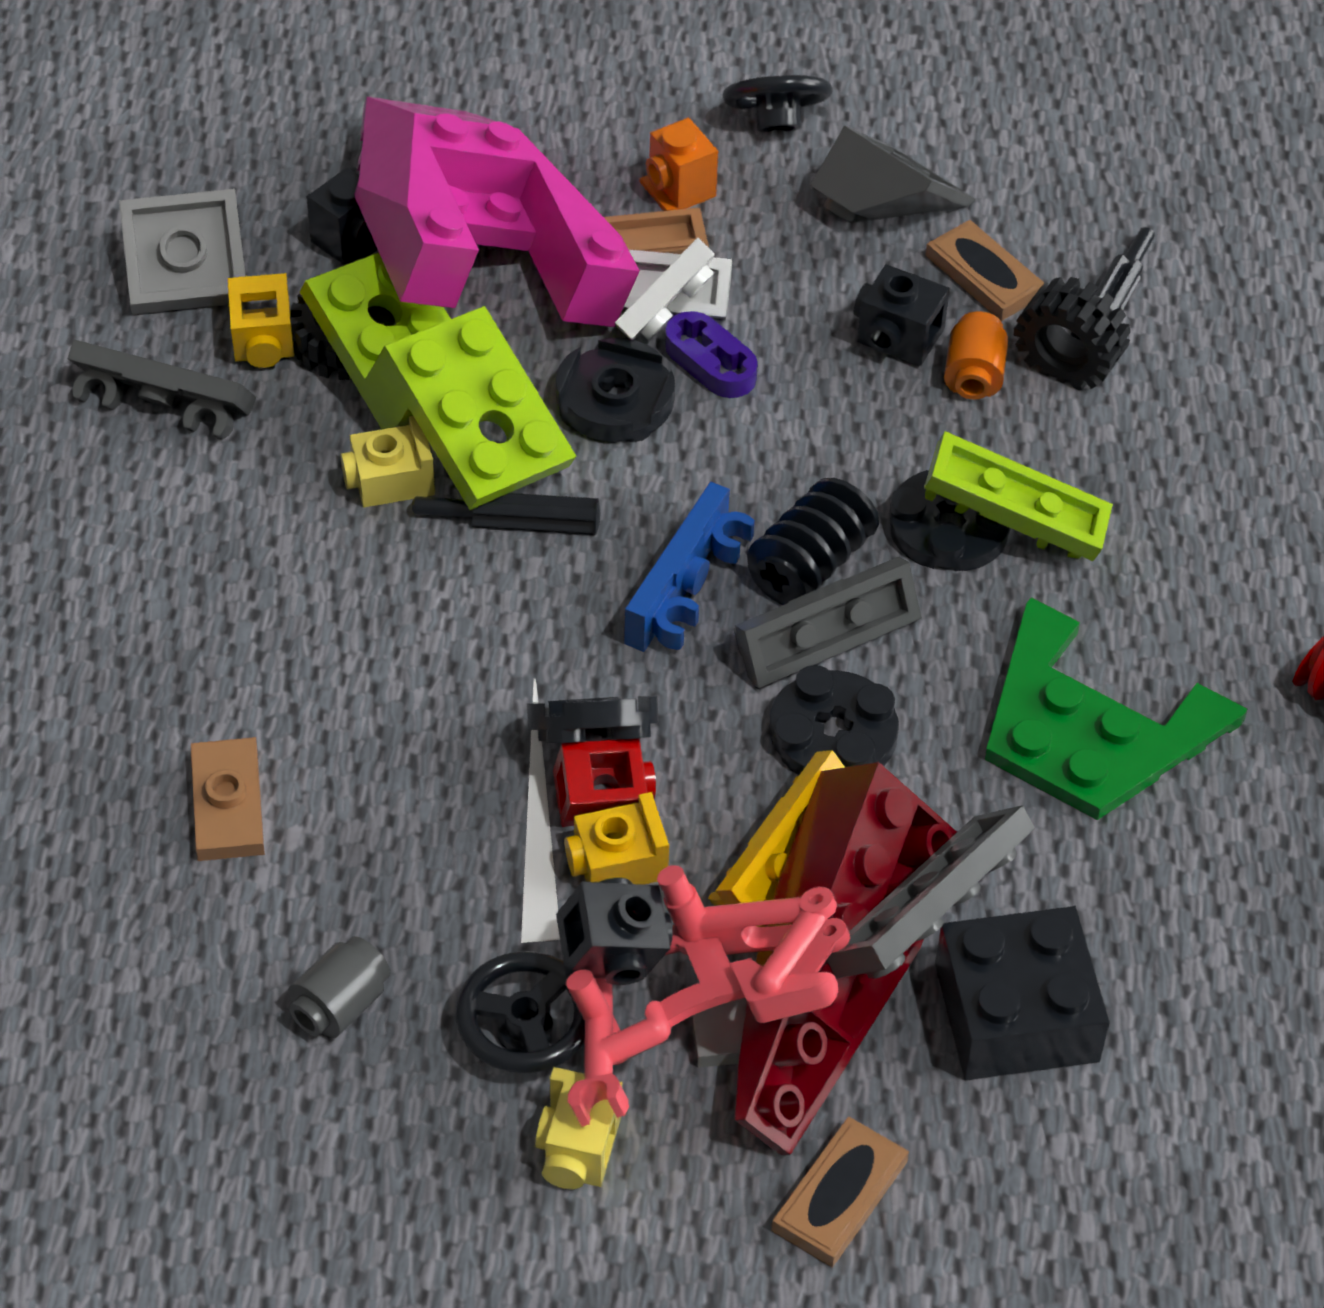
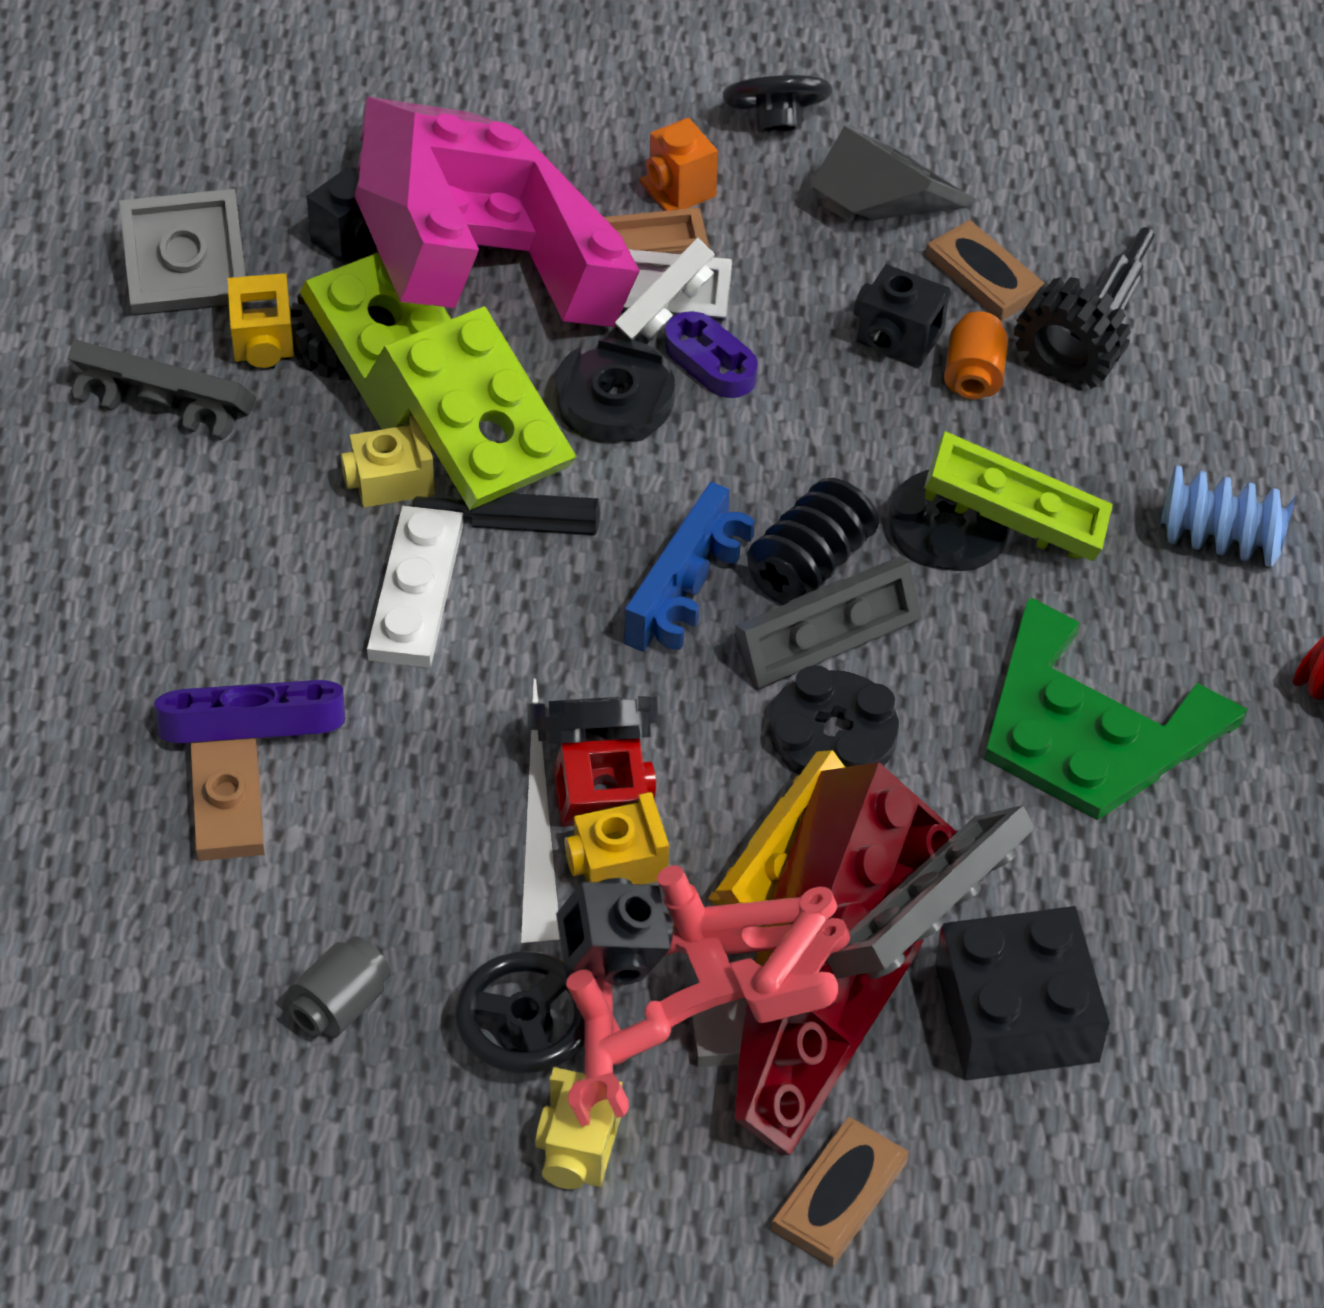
(250, 711): none -> dark purple beam
(415, 587): none -> white plate
(1226, 516): none -> light blue piece

